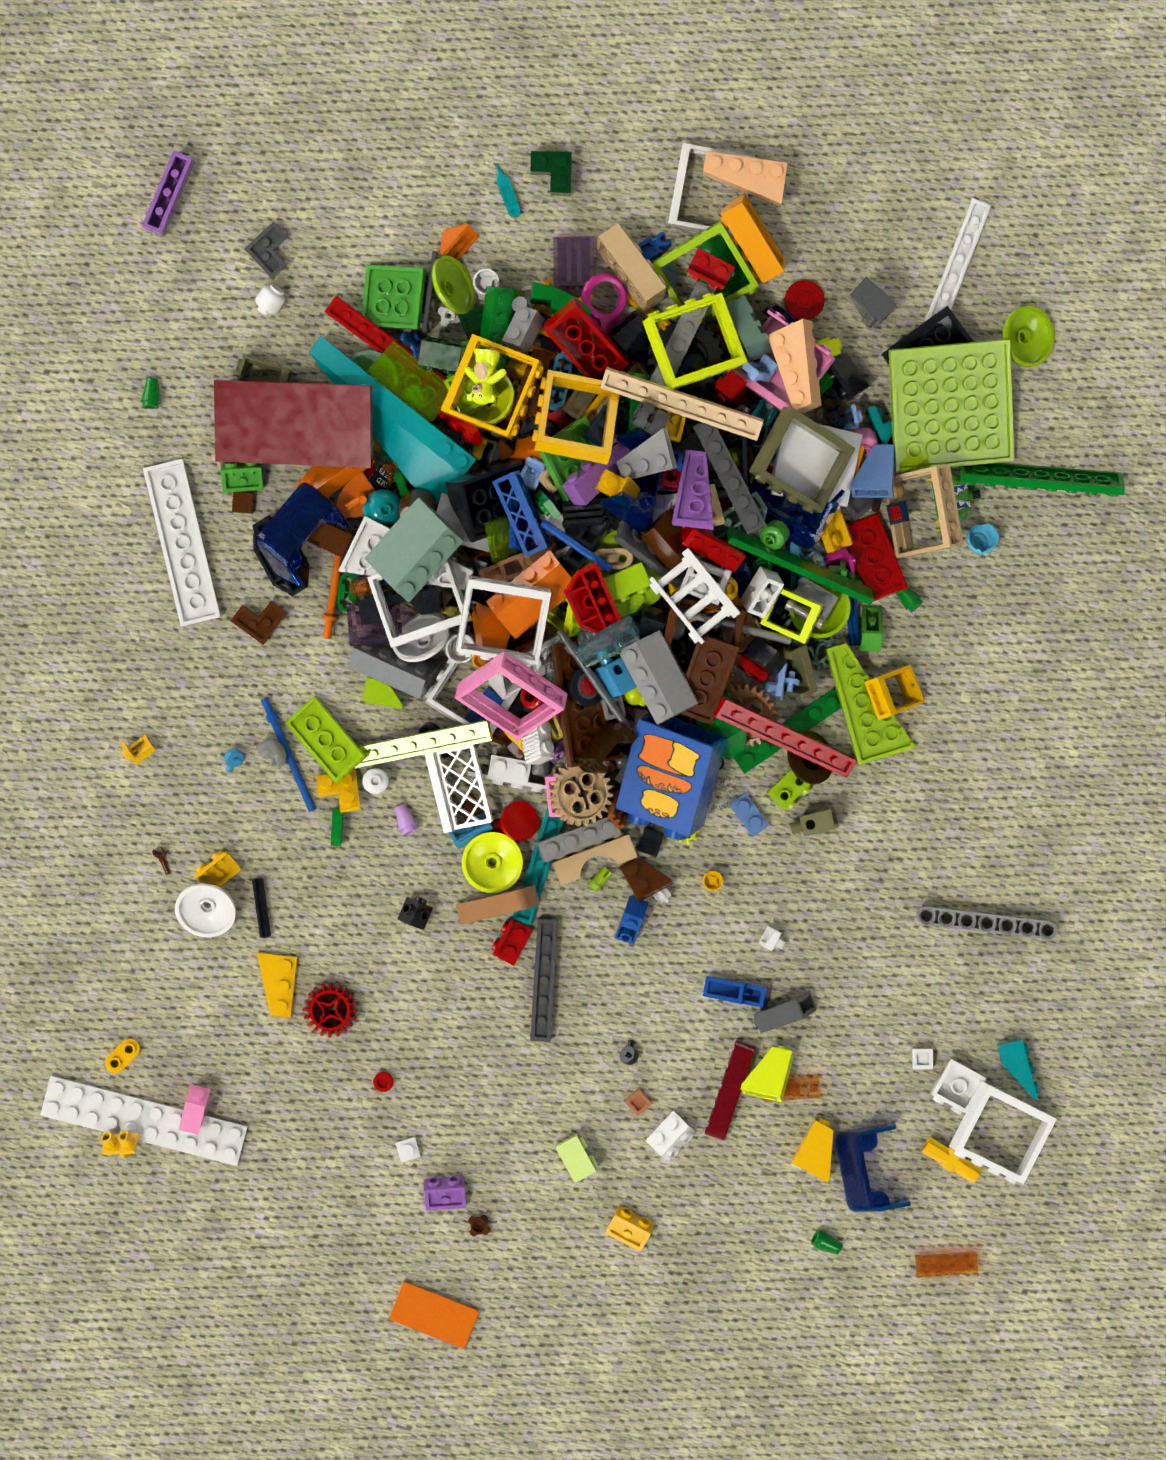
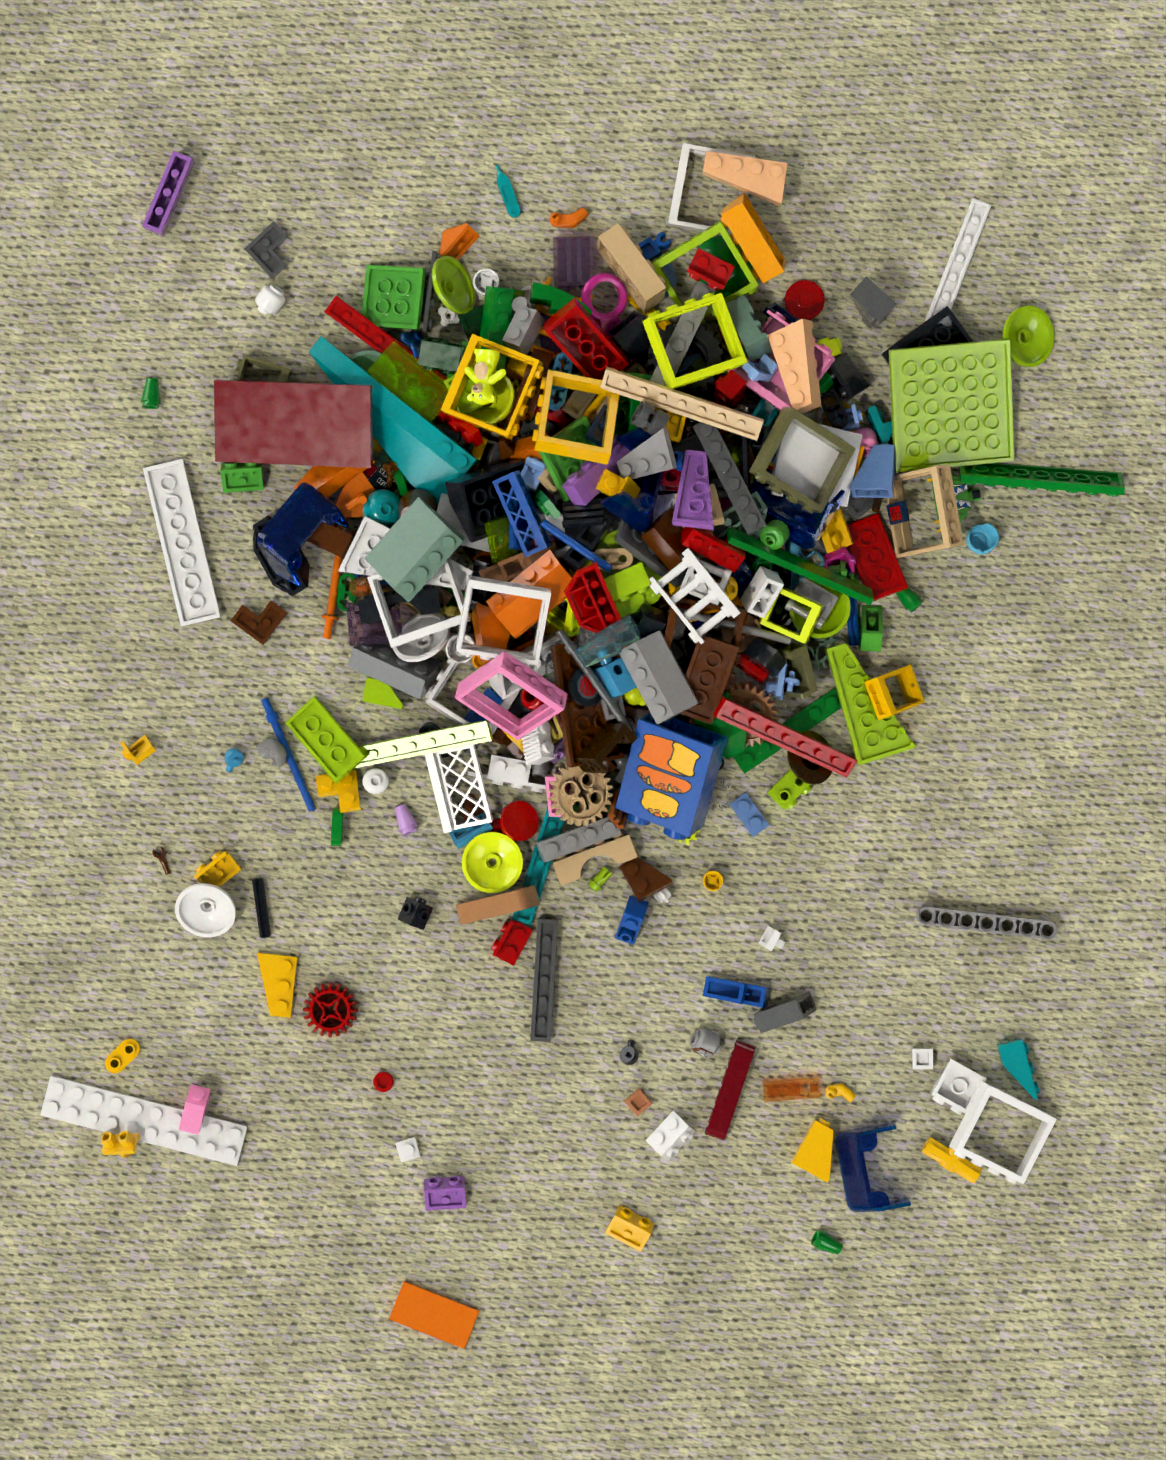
(243, 502): reddish brown tile -> none
(473, 1221): reddish brown plate -> none
(554, 164): dark green brick -> none
(568, 220): none -> orange arm
(576, 1158): yellowish green brick -> none
(650, 842): black panel -> none
(705, 1043): none -> light grey head
(770, 1075): neon yellow slope -> none
(824, 821): olive torso -> none
(839, 1090): none -> yellow arm
(946, 1264): clear orange plate -> none

